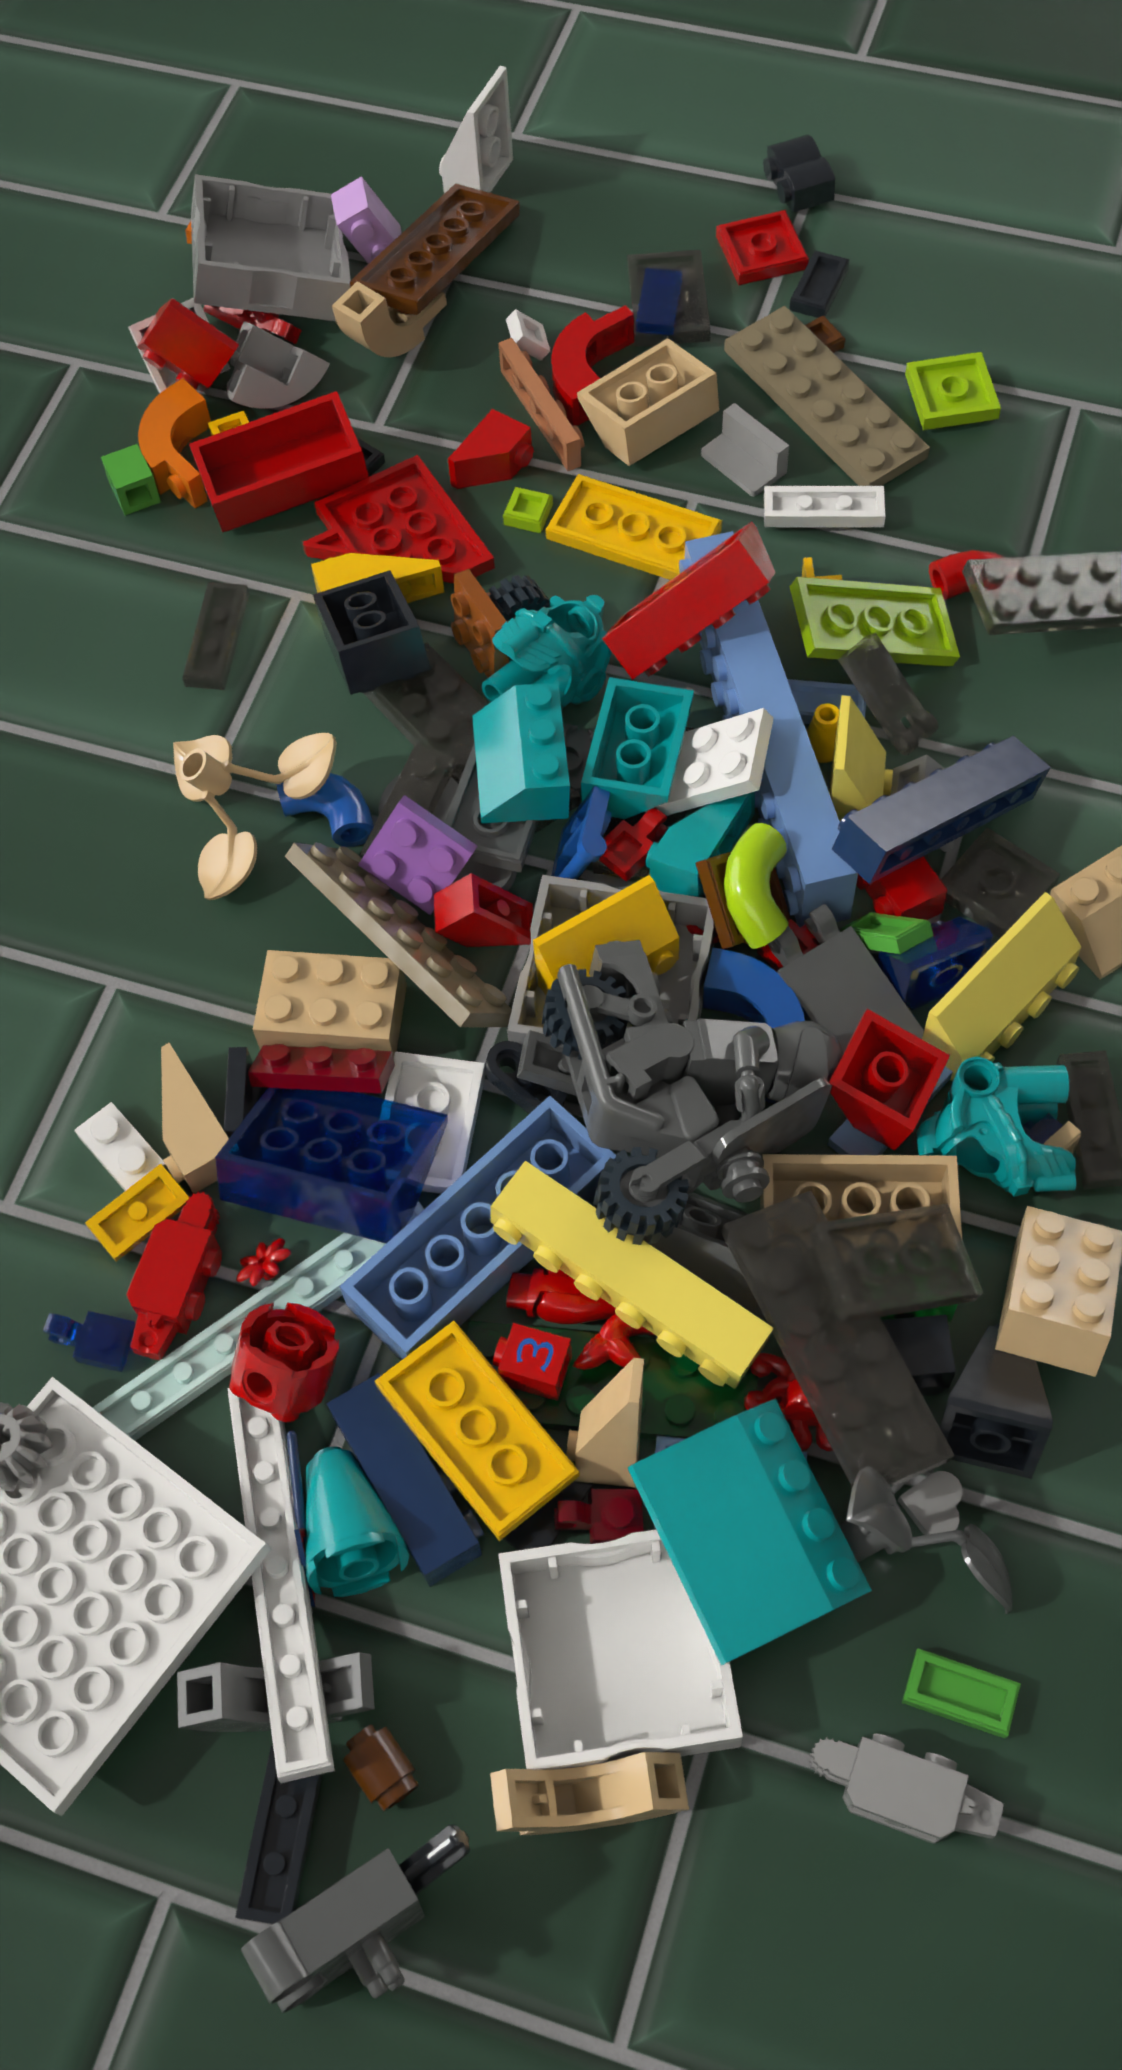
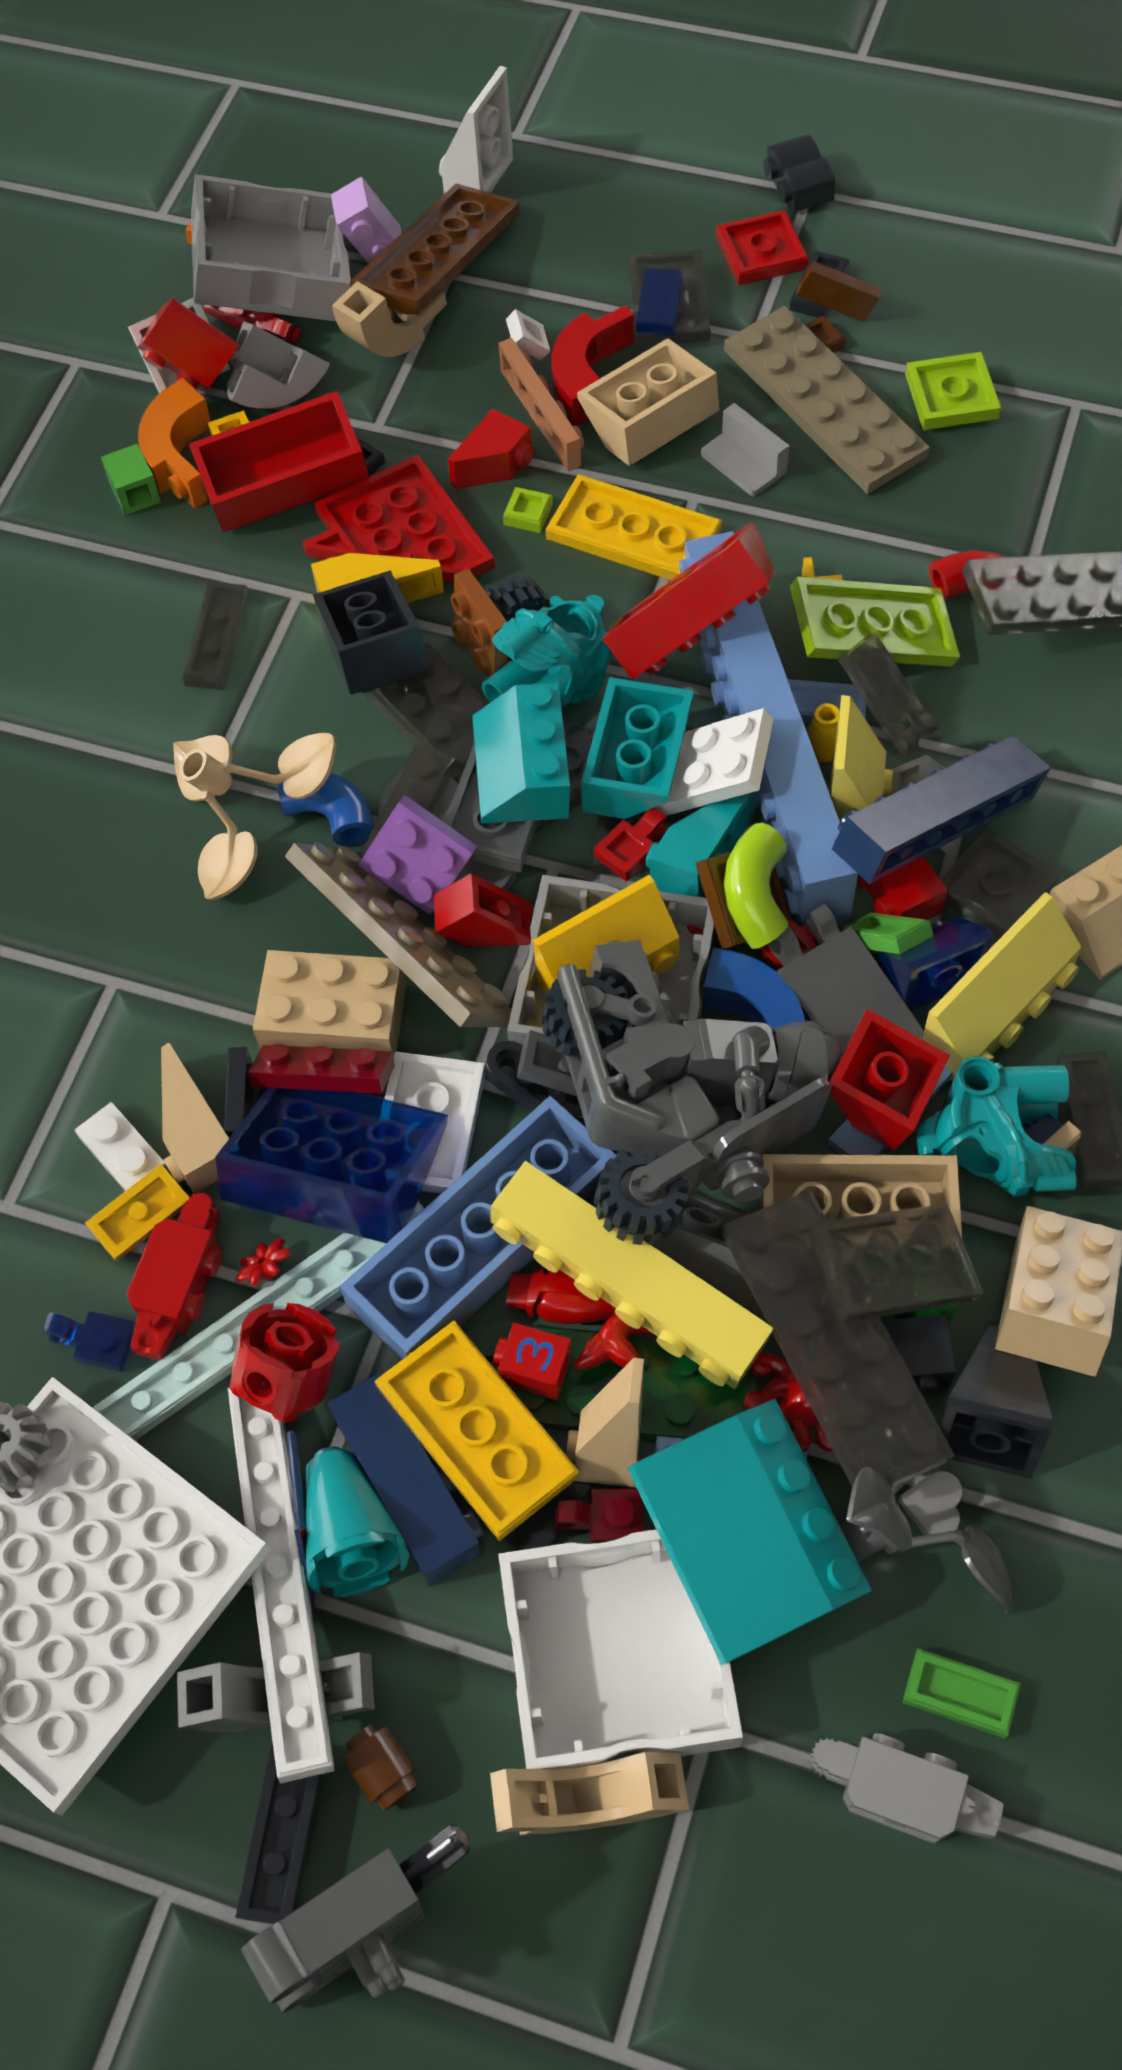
(582, 836): blue plate -> none
(824, 506): white plate -> none
(838, 291): none -> reddish brown tile

